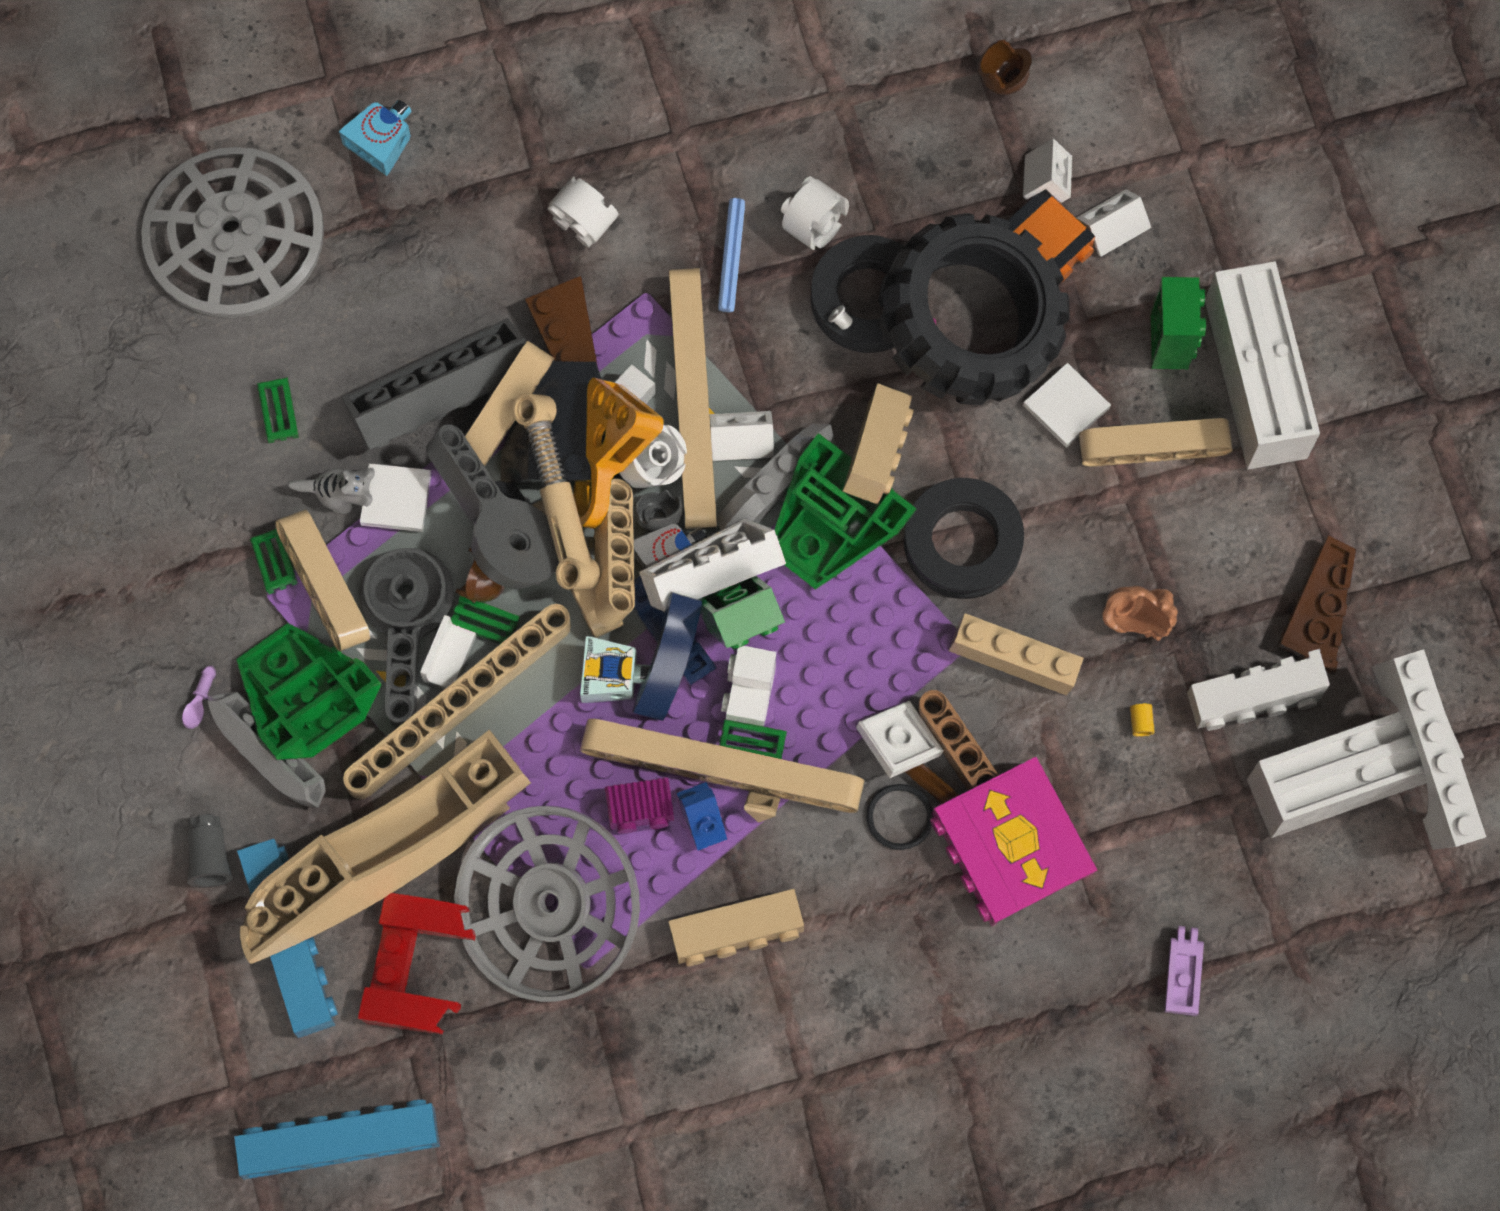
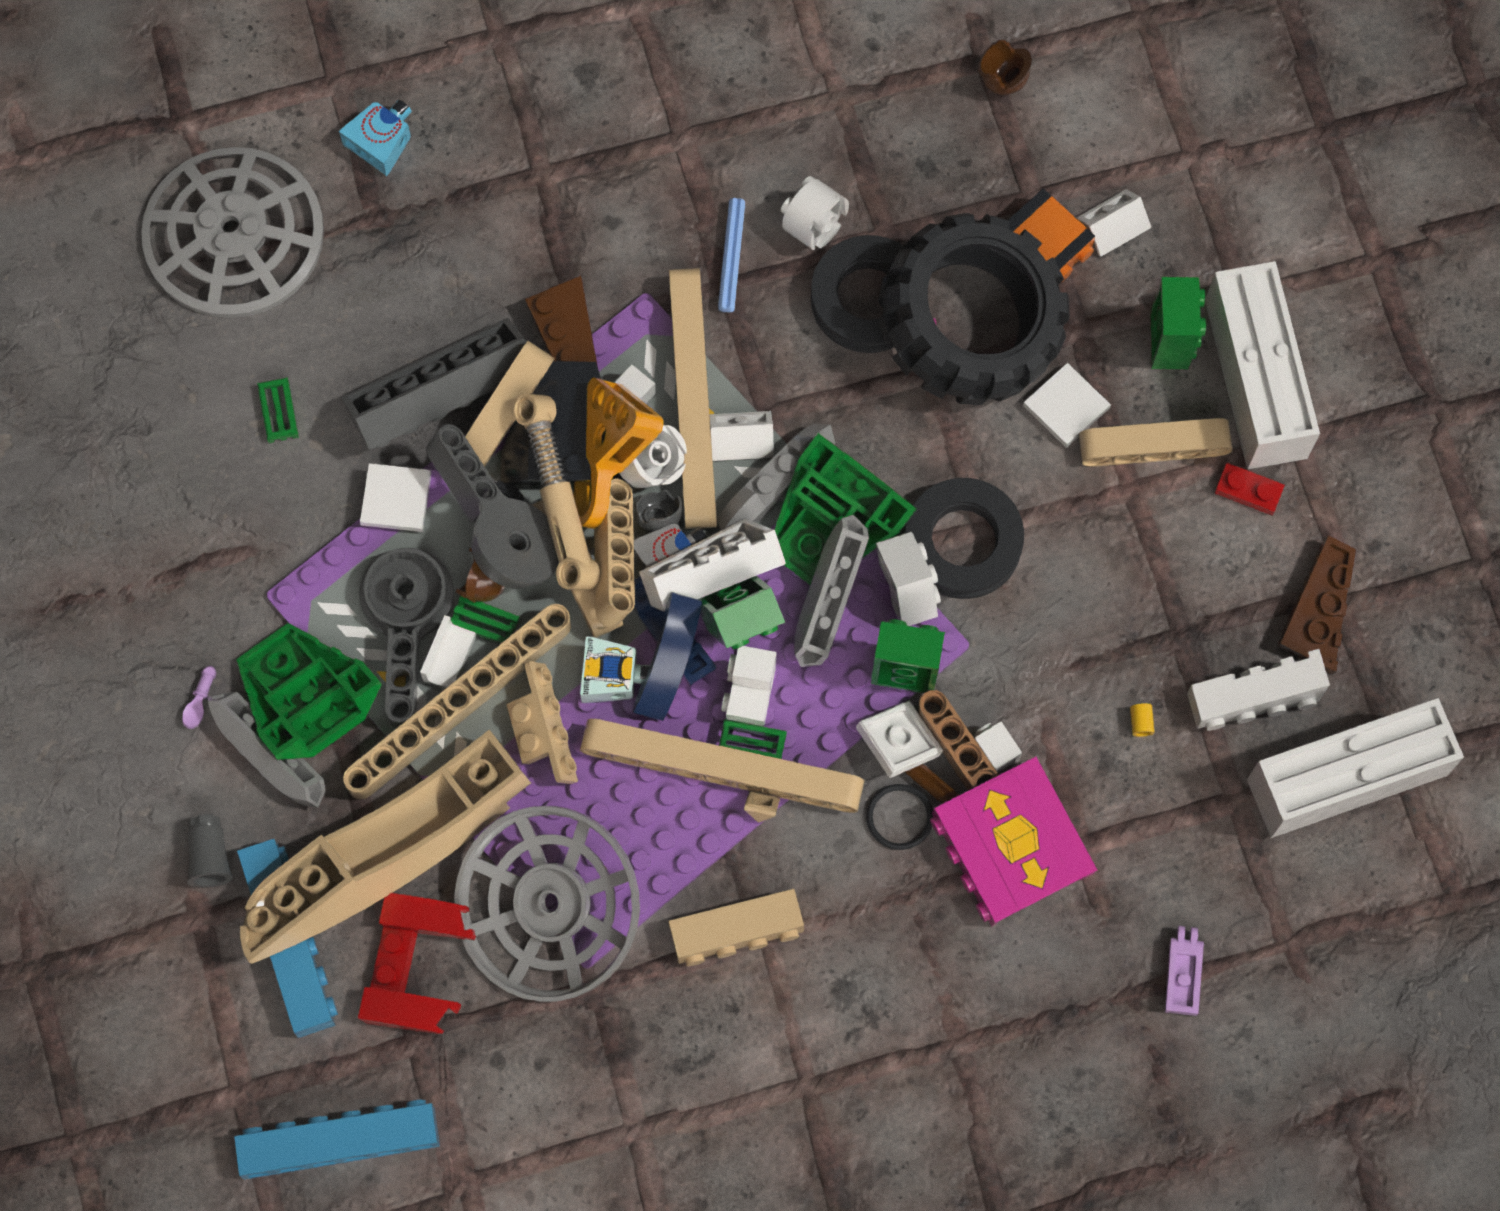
(280, 581): green tile -> none
(322, 580): tan beam -> none
(339, 488): light grey animal -> none
(540, 727): none -> tan bracket
(582, 210): white brick -> none
(639, 805): magenta brick -> none
(702, 815): blue brick -> none
(829, 591): none -> light grey brick
(840, 317): white piece -> none
(878, 443): tan brick -> none
(907, 656): none -> green brick
(909, 578): none -> white brick
(998, 746): none -> white brick
(1016, 654): tan brick -> none
(1048, 169): white panel -> none
(1140, 611): nougat hair -> none
(1249, 489): none -> red plate
(1451, 808): white arch -> none

